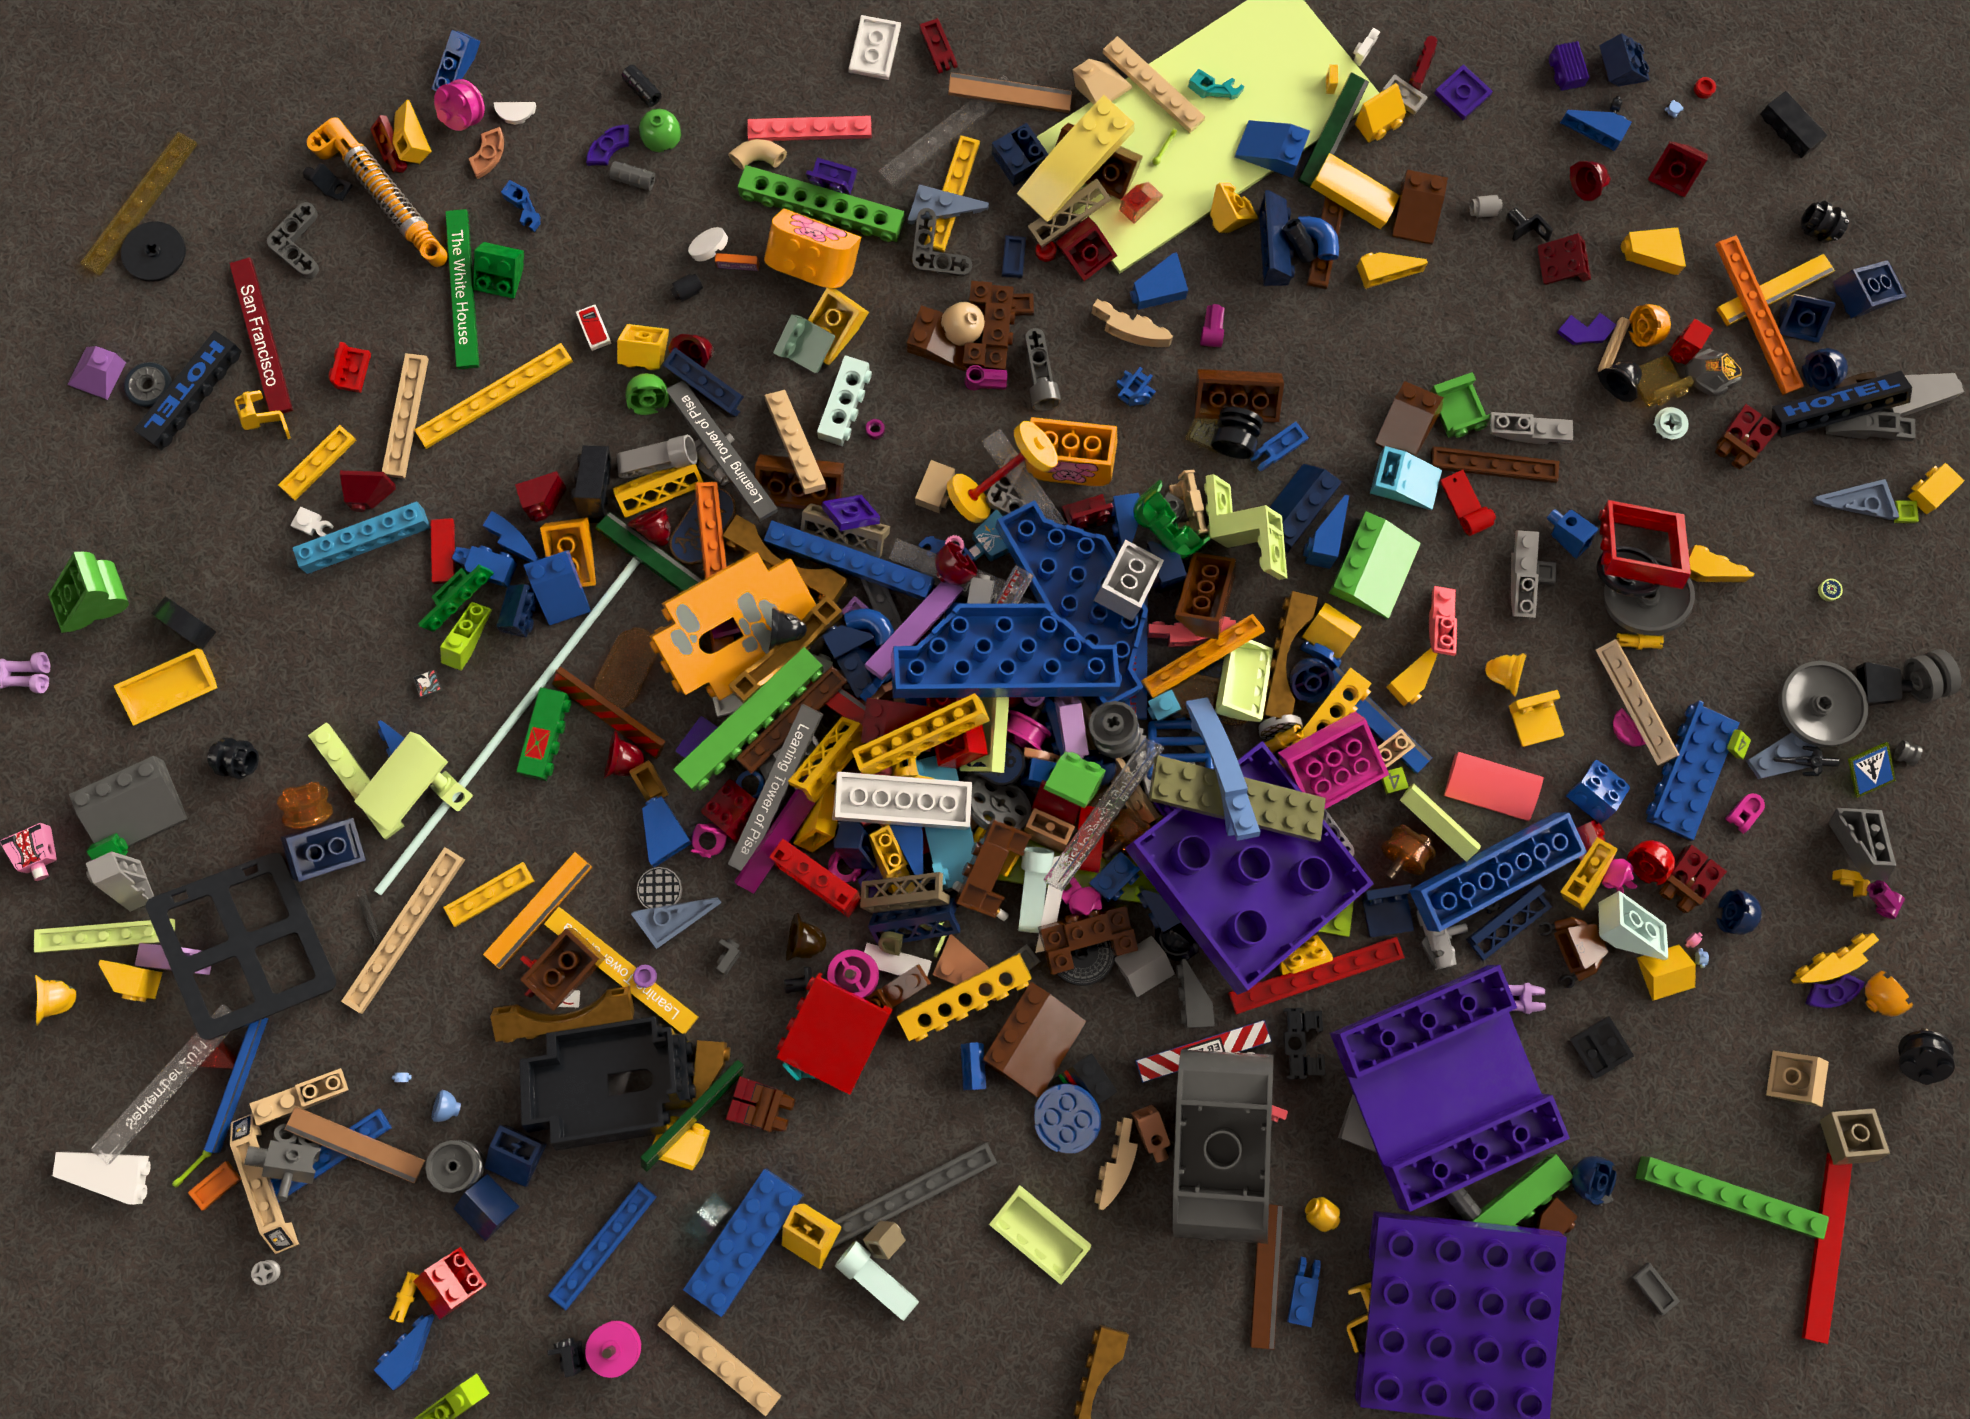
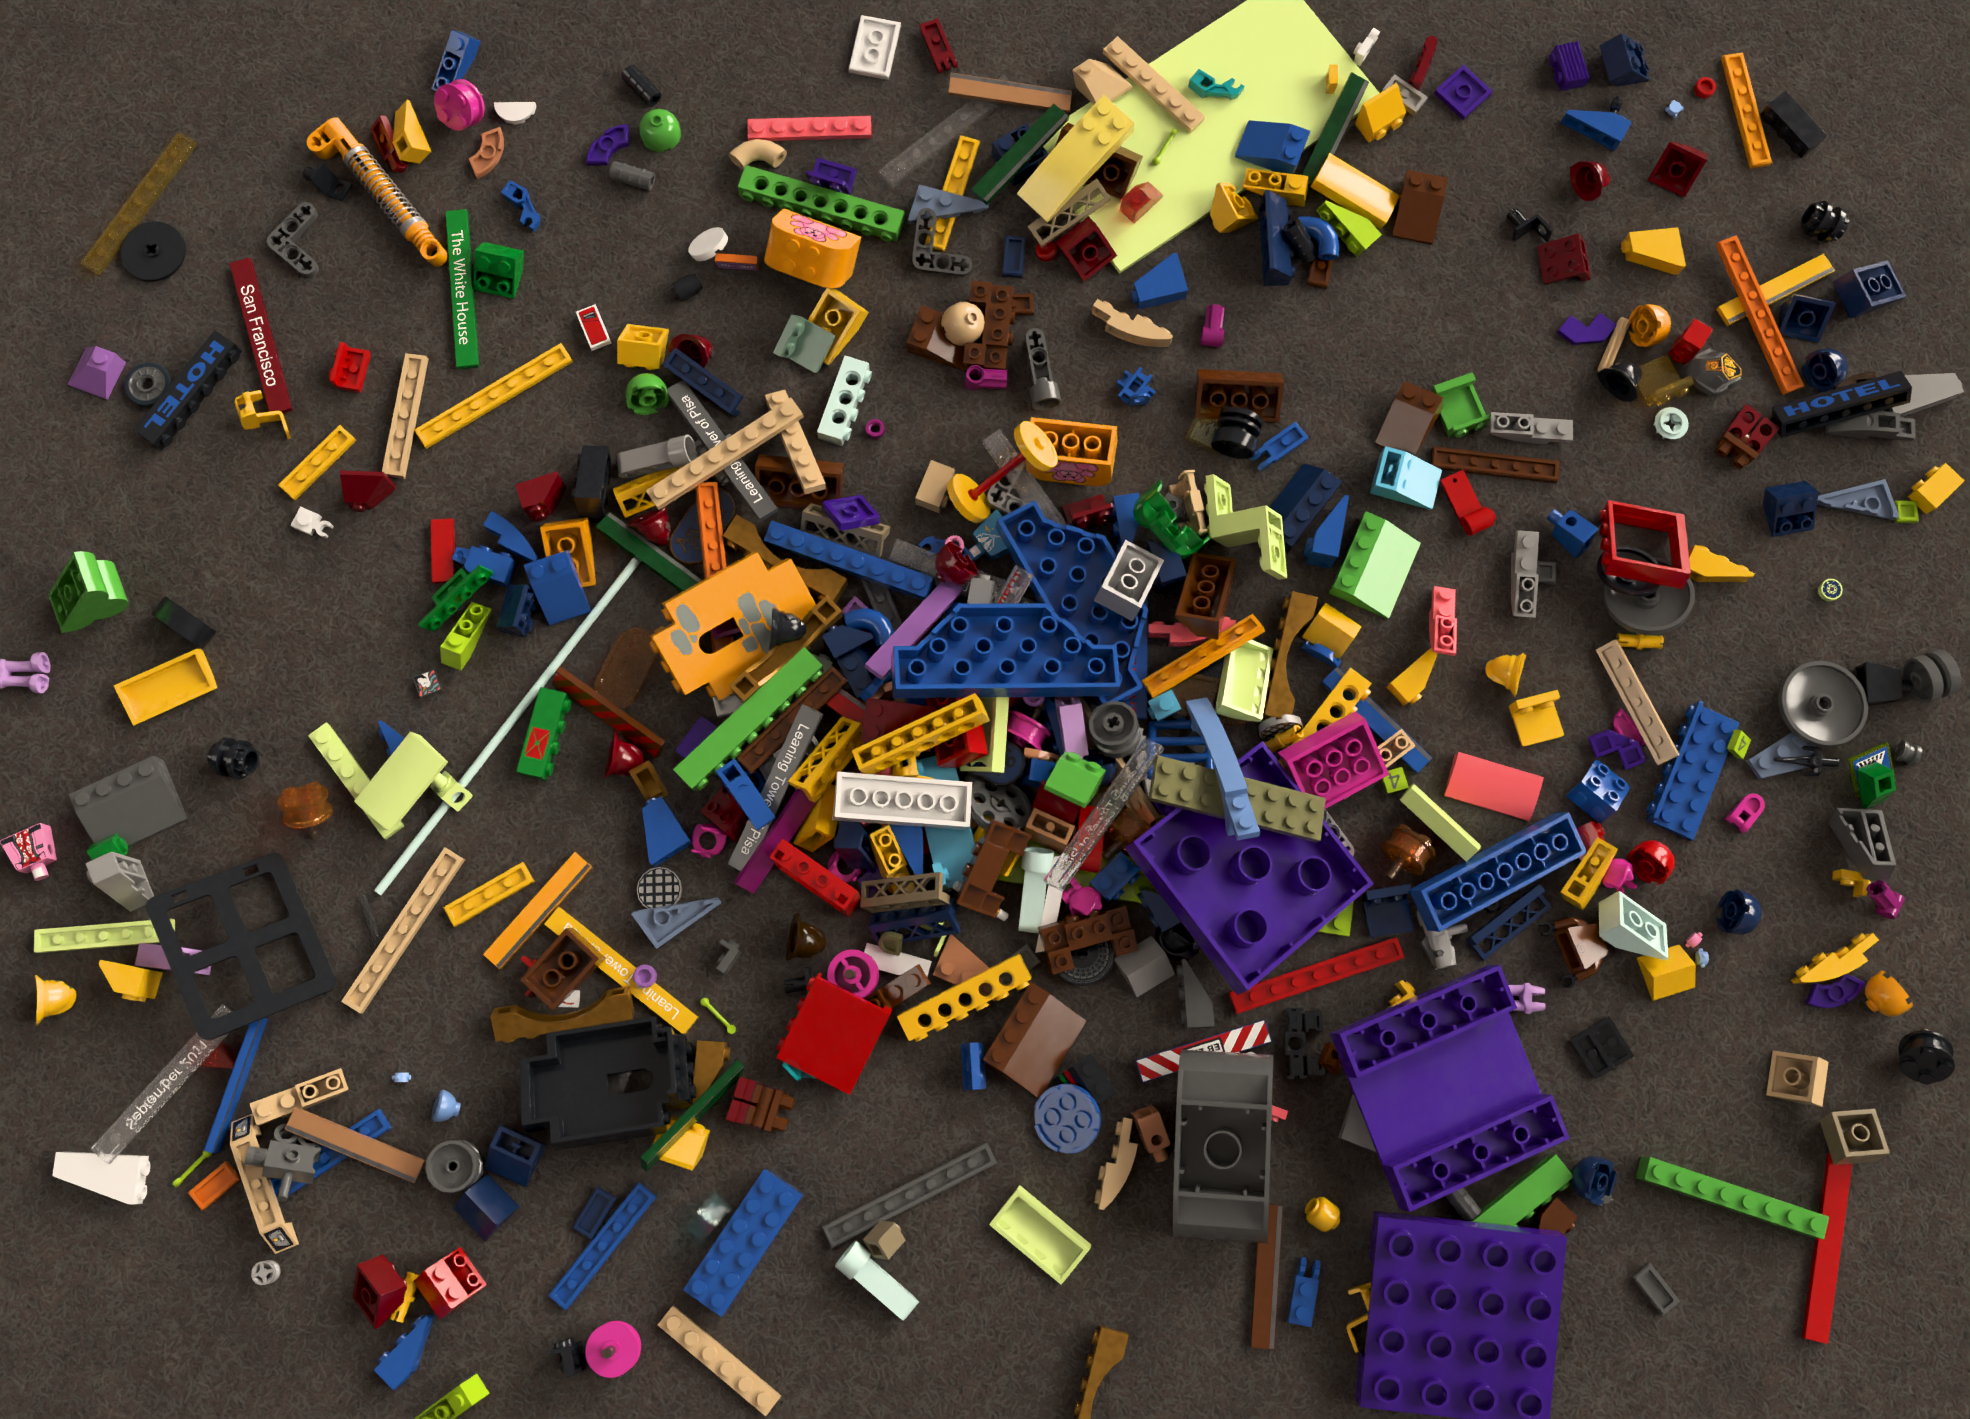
(322, 849): dark blue slope -> none
(361, 537): dark azure brick -> none
(378, 1289): none -> dark red slope
(594, 1212): none -> dark blue tile
(724, 453): none -> tan plate
(731, 1029): none -> lime hinge
(745, 794): none -> blue slope
(809, 1234): yellow slope -> none
(1020, 154): none -> dark green tile
(1286, 185): none -> yellow slope
(1308, 955): yellow bracket -> none
(1311, 680): dark blue cylinder -> none
(1329, 1059): none -> reddish brown tile
(1352, 228): none -> lime slope
(1386, 267): yellow slope -> none
(1407, 991): none -> yellow bracket
(1485, 206): light grey brick -> none
(1627, 748): none -> dark purple tile
(1692, 879): dark red hips -> none
(1746, 110): none -> light orange tile
(1790, 508): none -> dark blue slope
(1875, 784): none -> green slope

